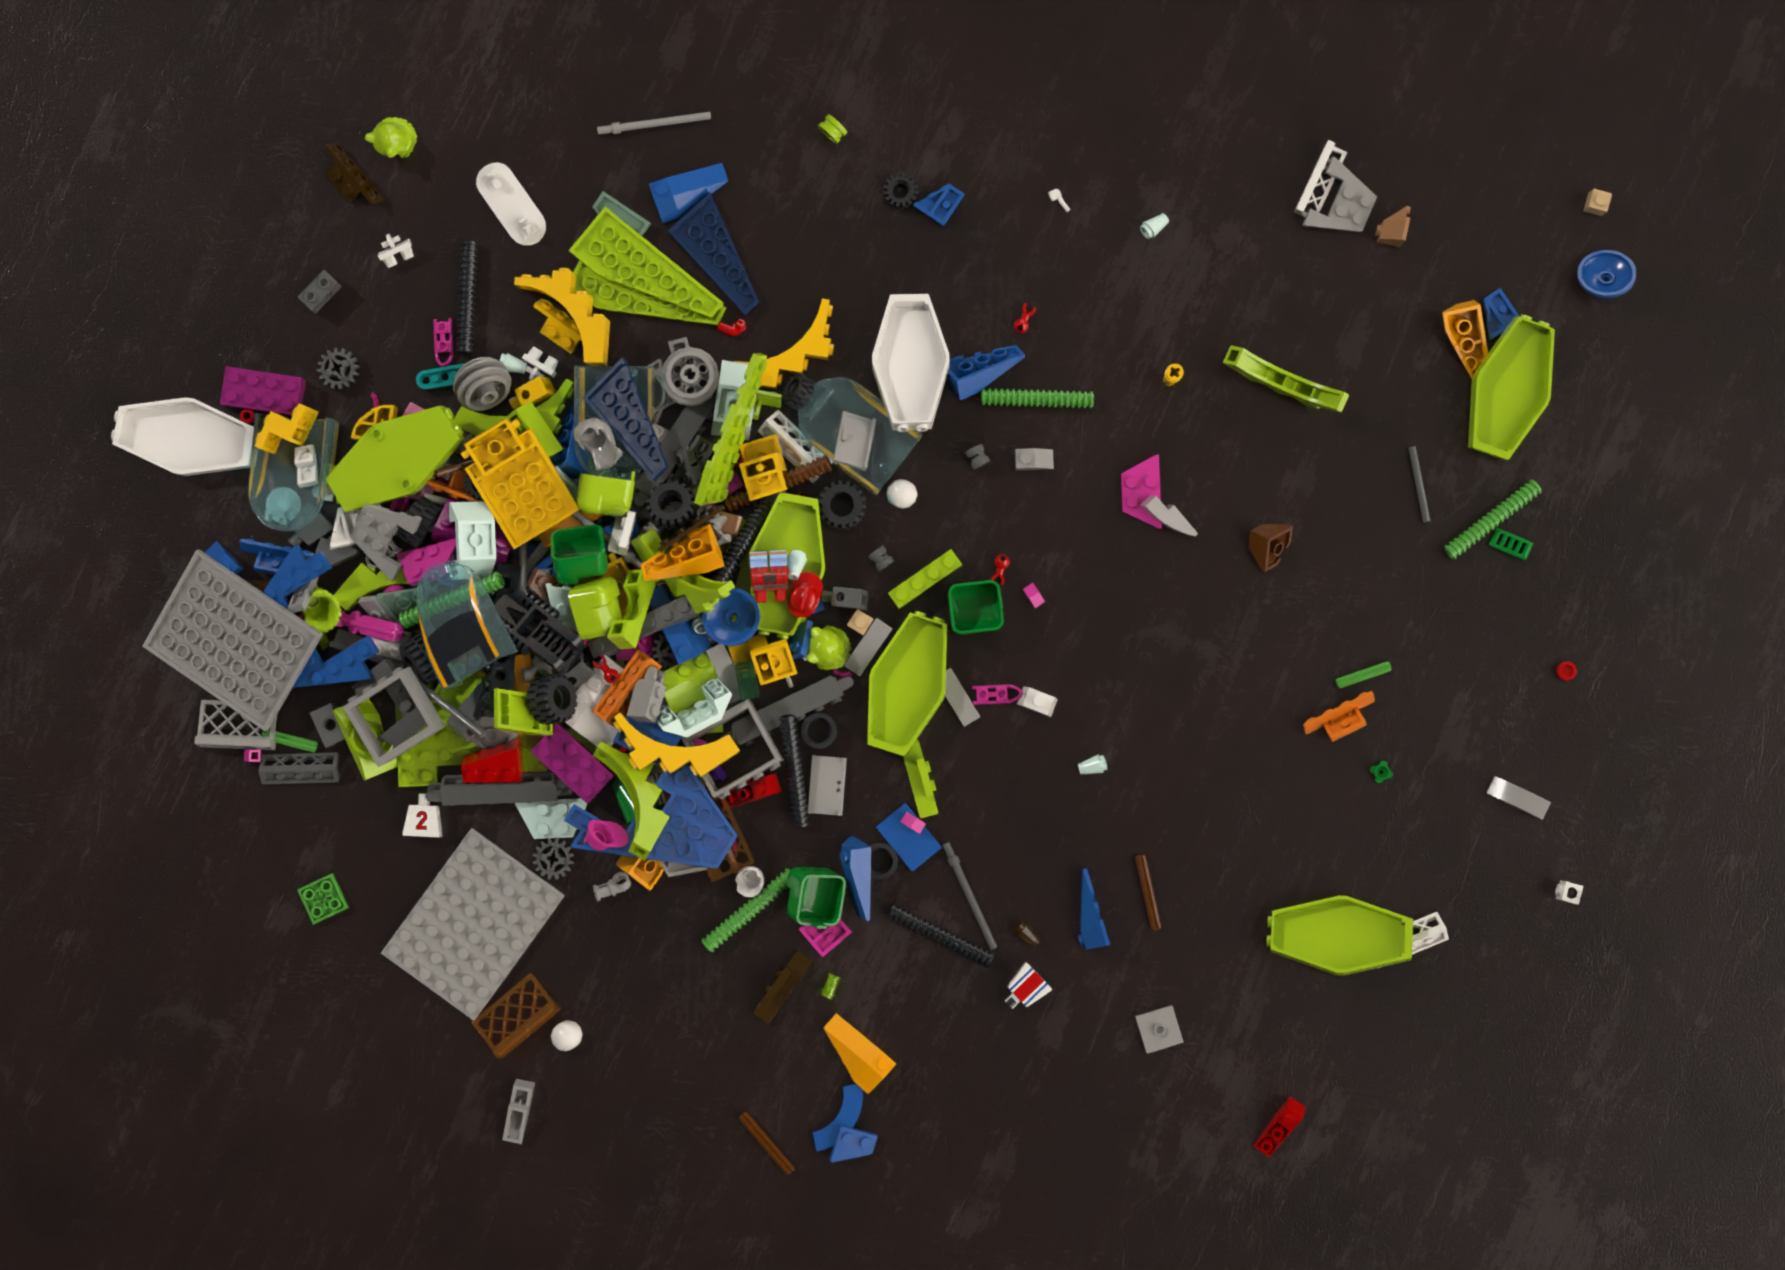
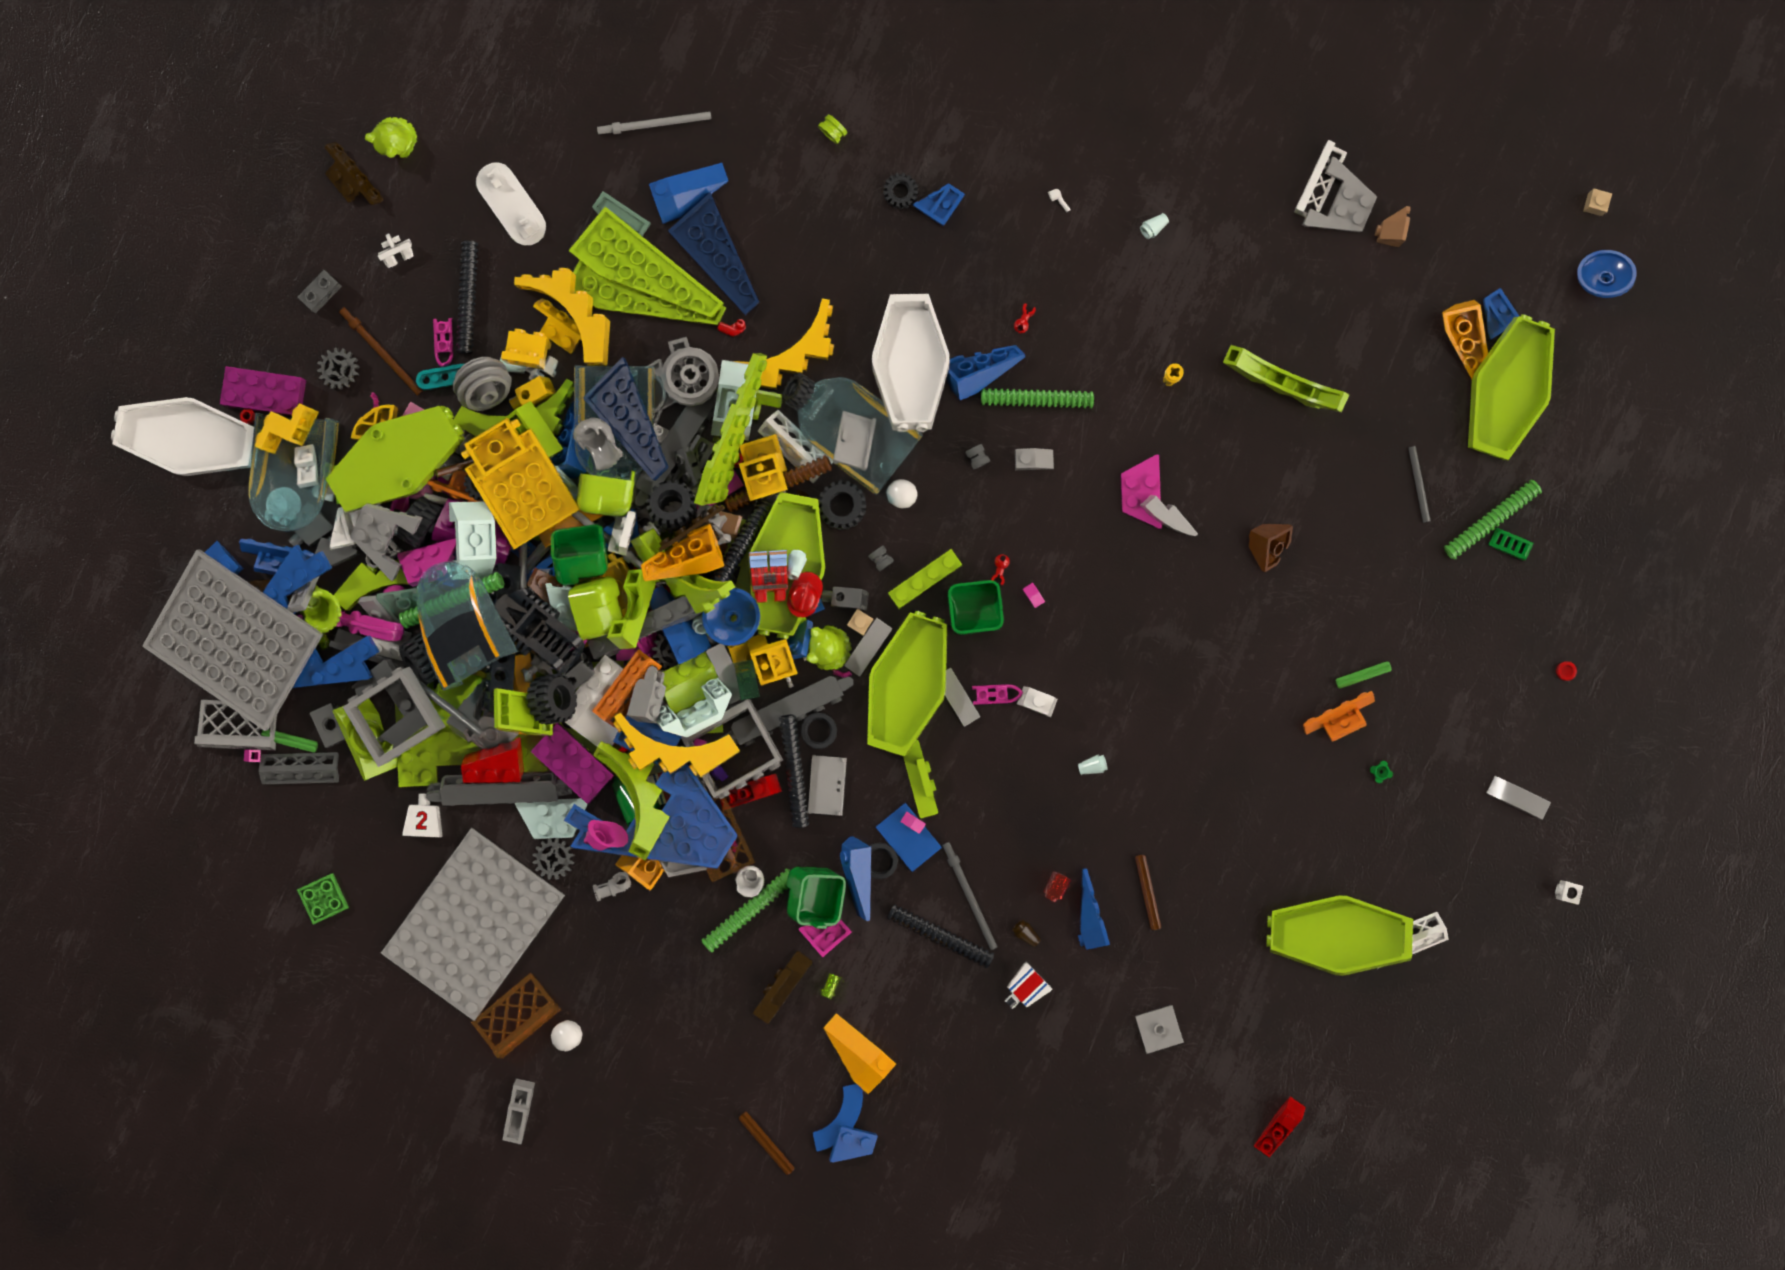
(356, 325): none -> reddish brown bar
(526, 349): none -> yellow bracket
(609, 673): red arm -> none
(1056, 886): none -> clear red brick

